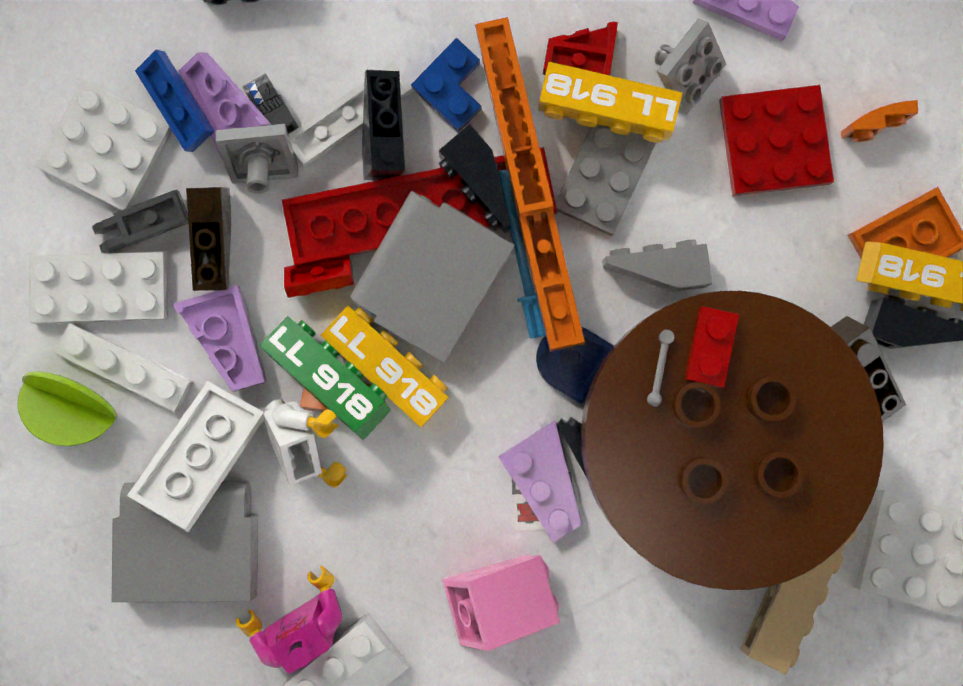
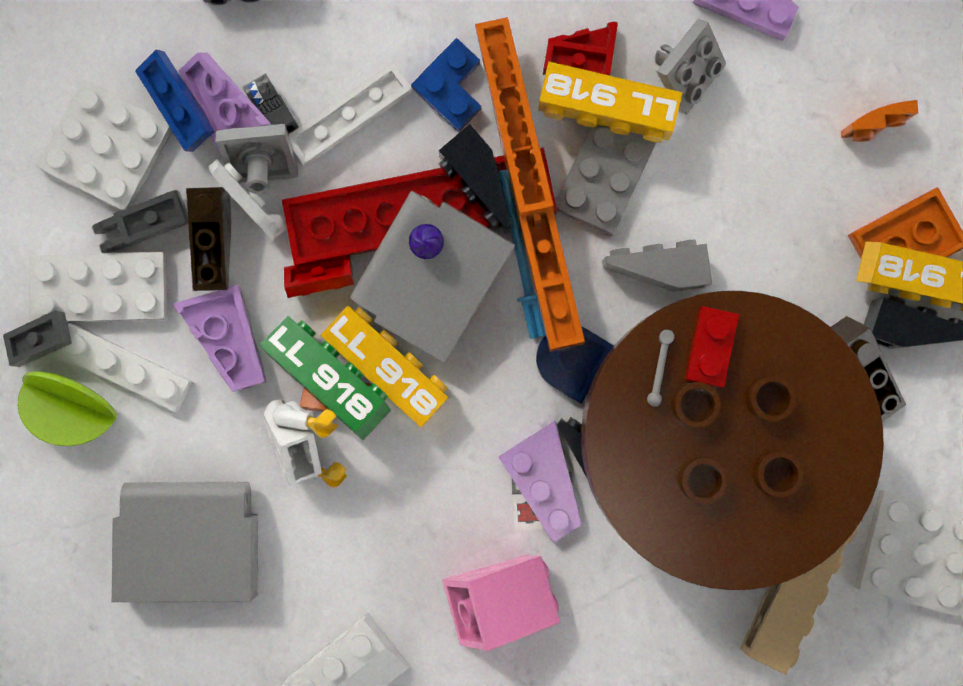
(37, 339): none -> dark grey plate
(197, 456): white plate -> none
(250, 202): none -> white hinge
(301, 633): dark pink torso -> none
(382, 126): black slope -> none
(426, 241): none -> dark purple plate
(776, 140): red plate -> none

